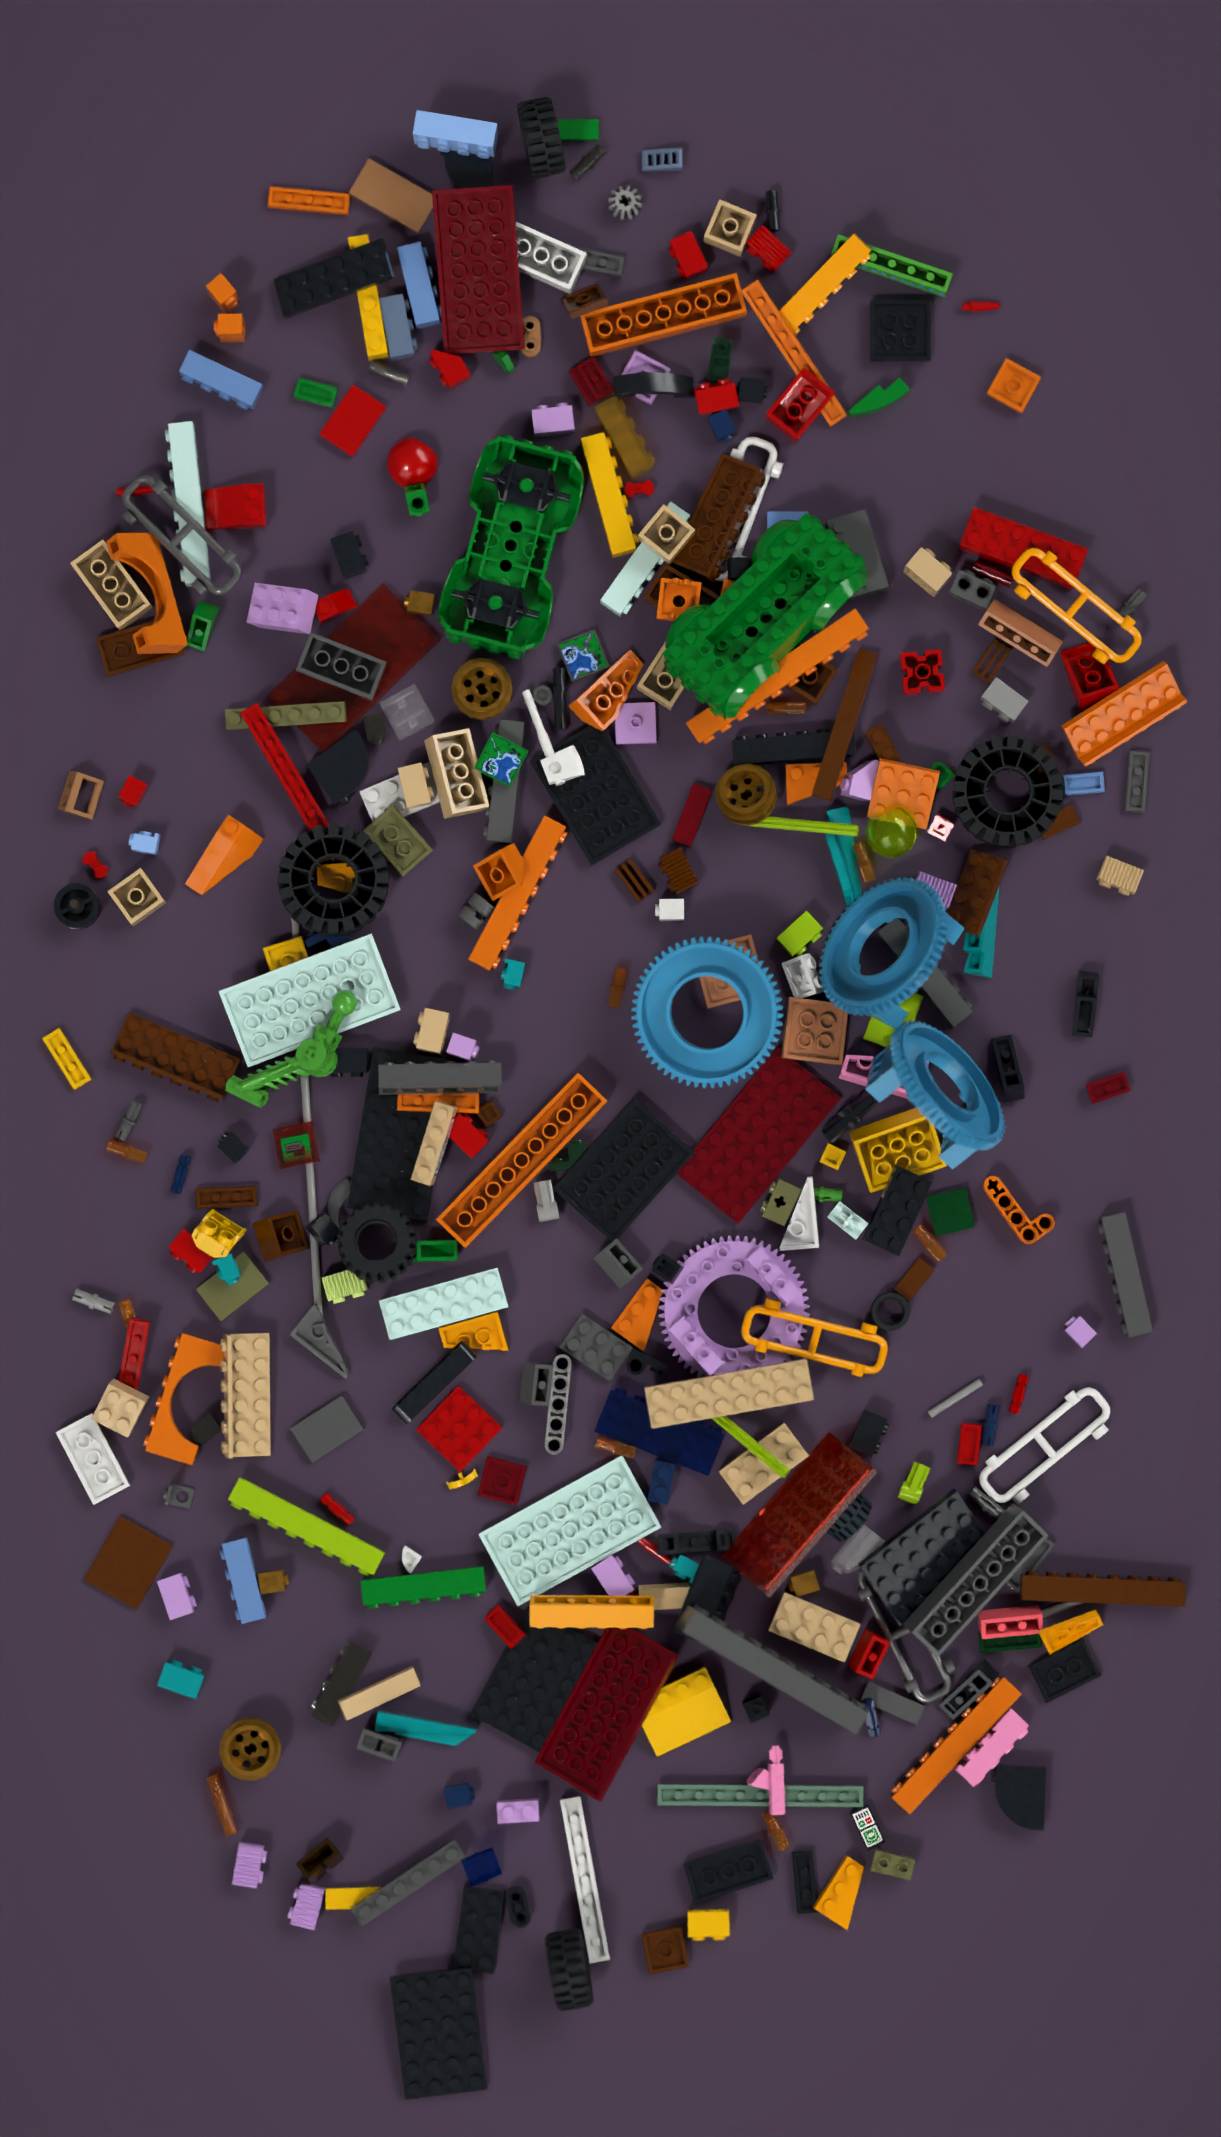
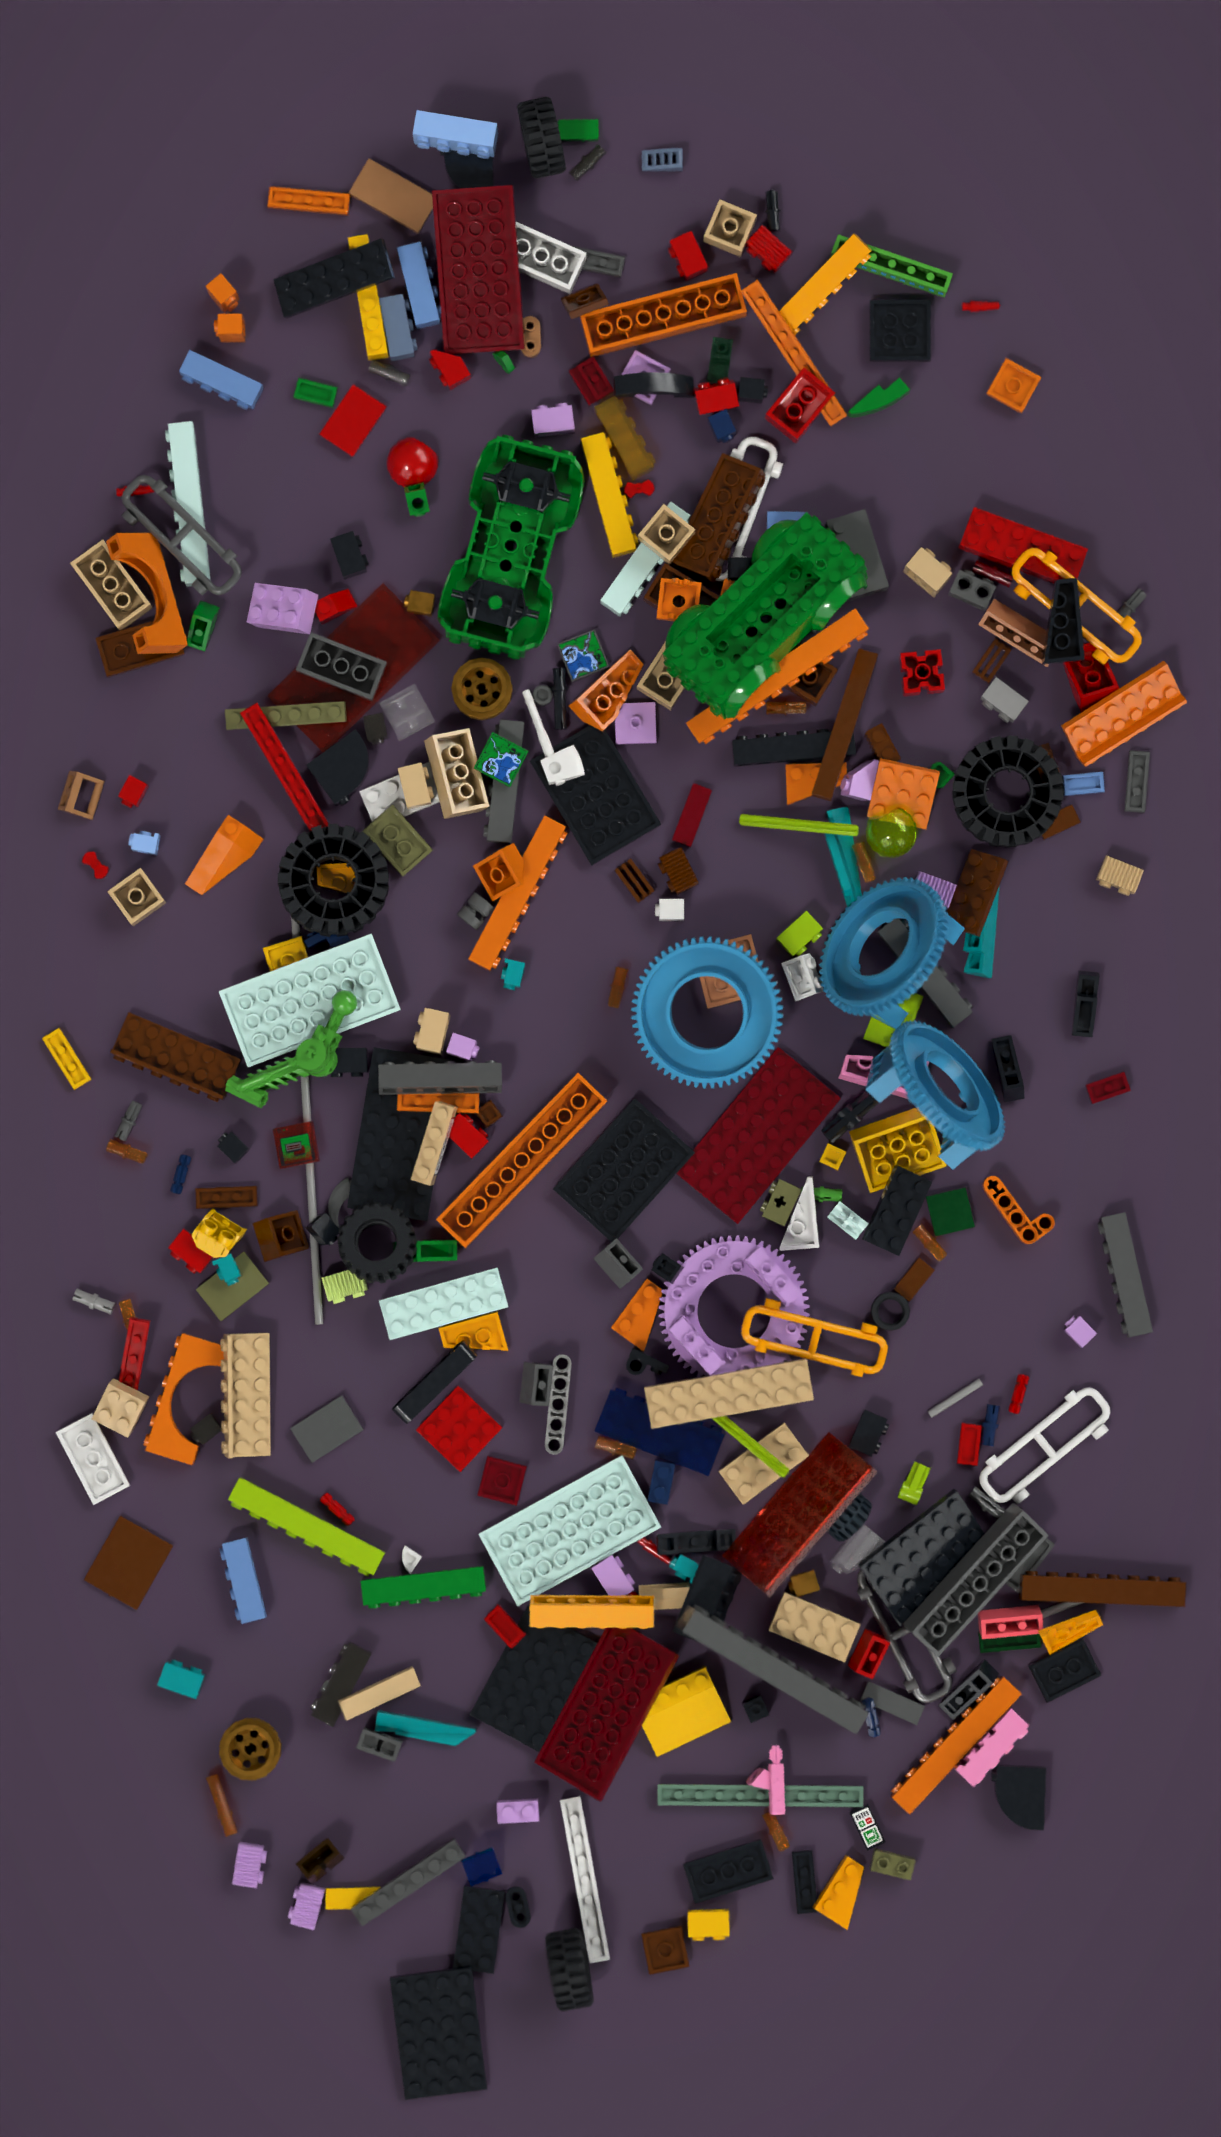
(77, 906): black wheel -> none
(171, 1493): dark grey bracket -> none
(176, 1596): lavender brick -> none
(235, 507): red slope -> none
(273, 1581): pearl gold brick -> none
(316, 1337): dark grey wing -> none
(459, 1795): dark blue brick -> none
(463, 1481): yellow piece -> none
(546, 1206): light grey piece -> none
(575, 1151): clear green slope -> none
(596, 1347): dark grey plate -> none
(633, 202): light grey gear -> none
(757, 806): pearl gold wheel -> none
(814, 1031): nougat plate -> none
(941, 827): tile -> none
(1064, 625): none -> black wedge

